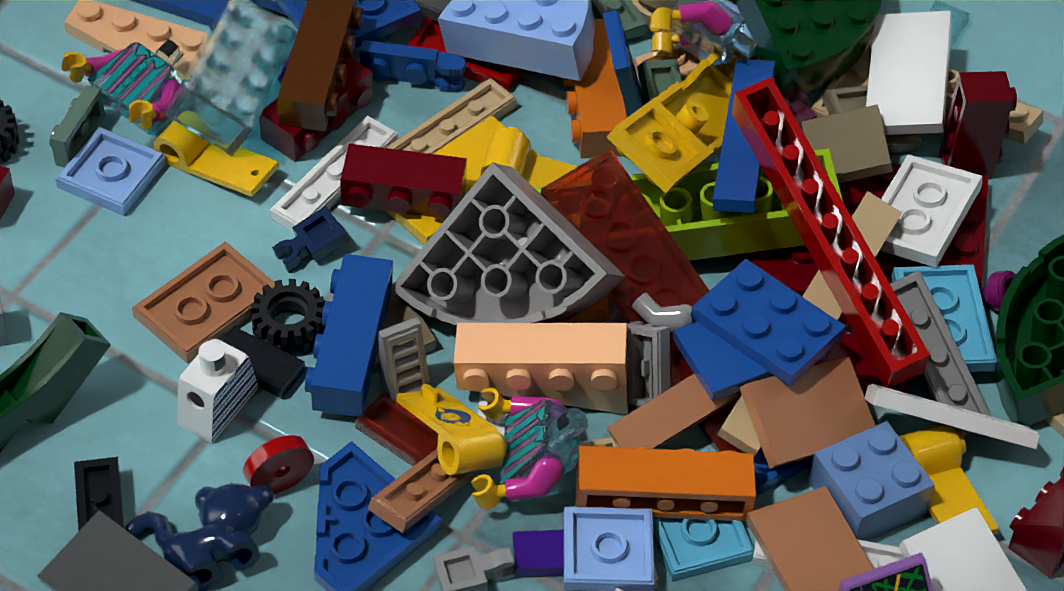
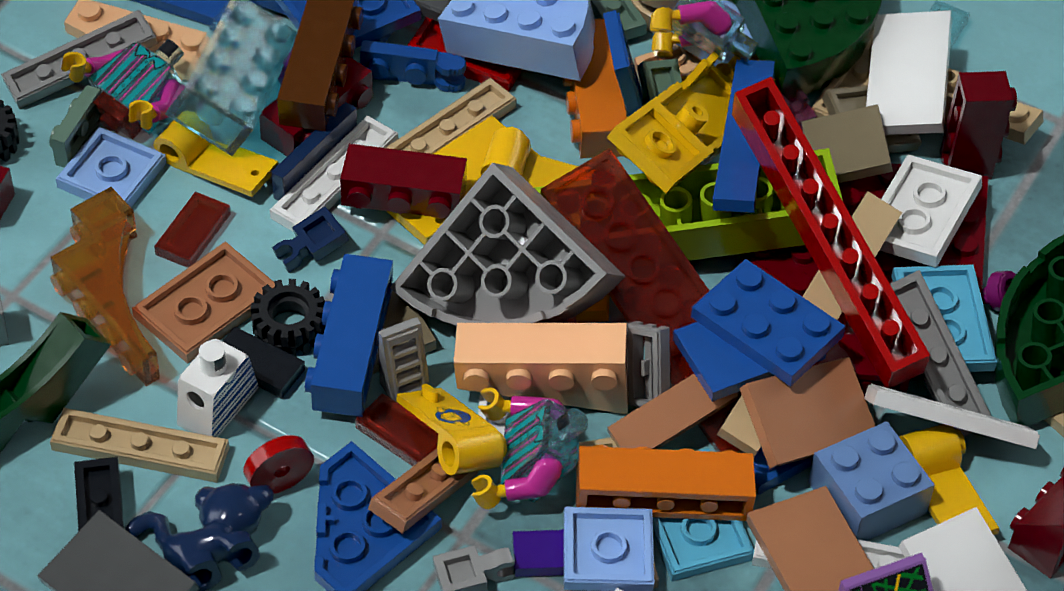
(44, 74): none -> light grey tile
(94, 278): none -> clear orange arch
(116, 116): none -> clear red plate
(140, 444): none -> tan tile
(192, 230): none -> clear red tile
(312, 150): none -> dark blue tile
(671, 316): light grey arm -> none

